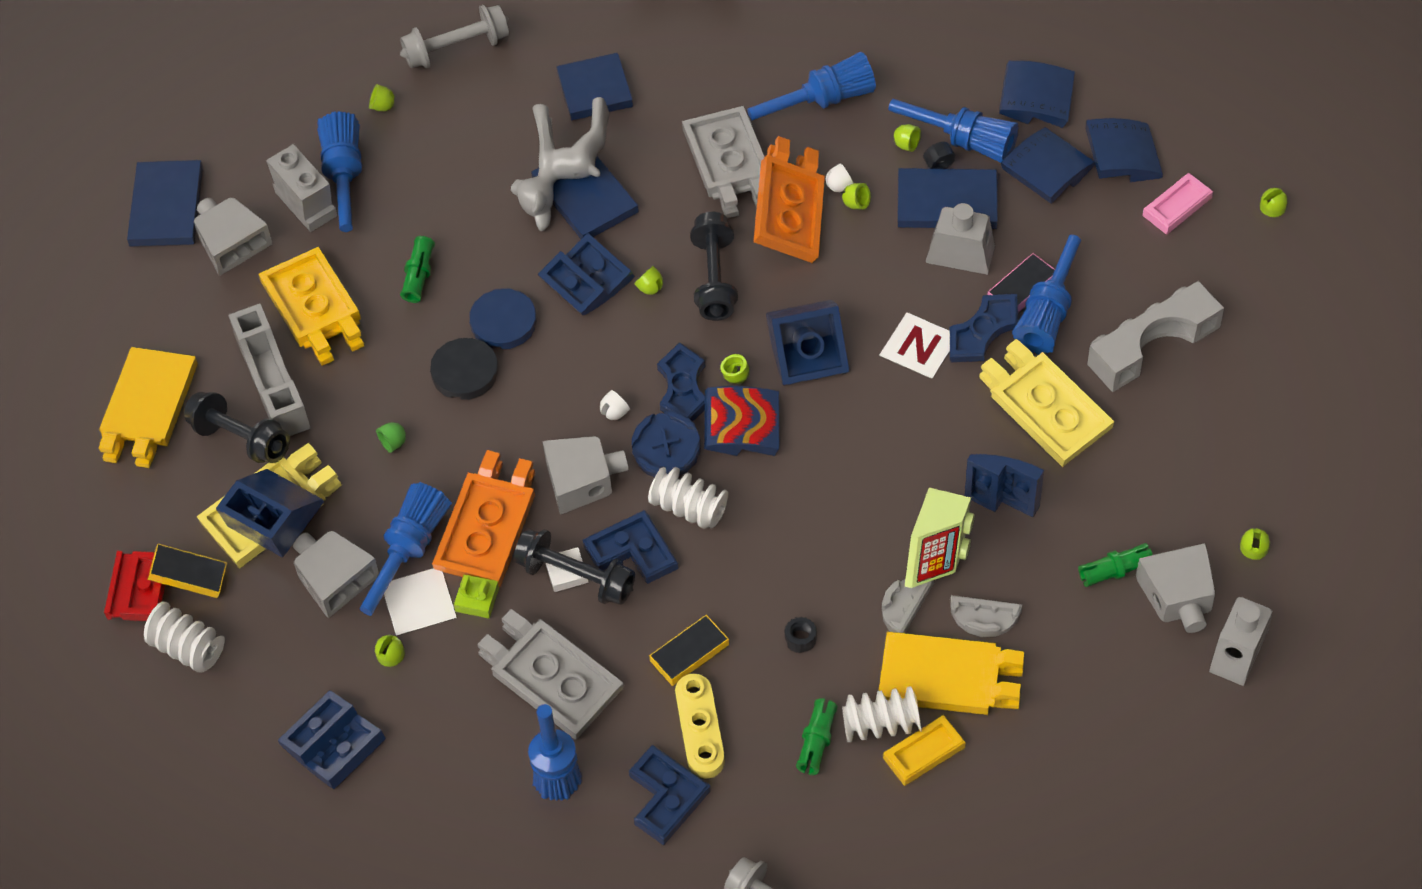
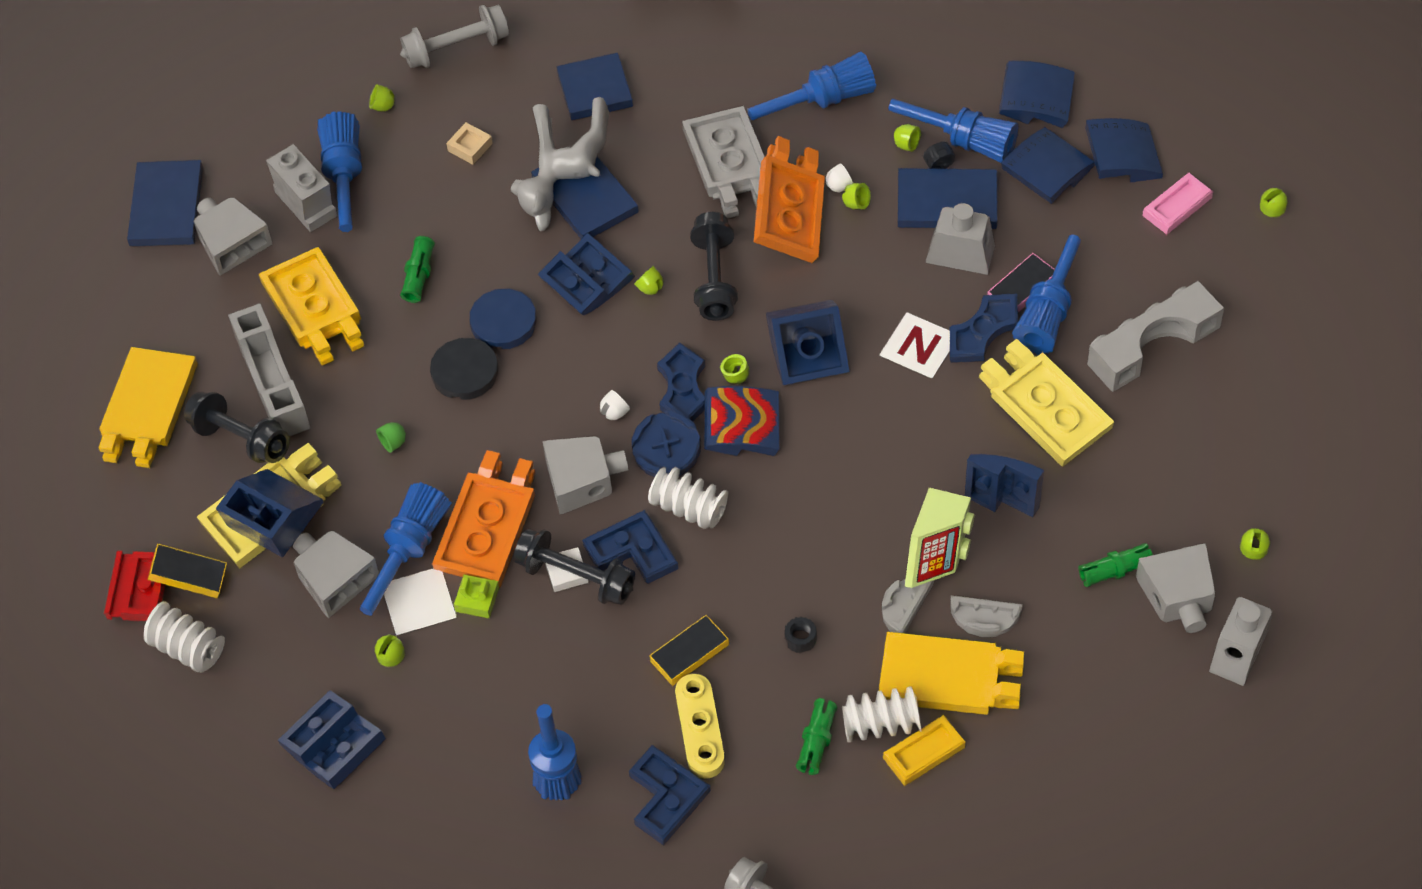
(469, 143): none -> tan tile
(552, 672): light grey tile -> none

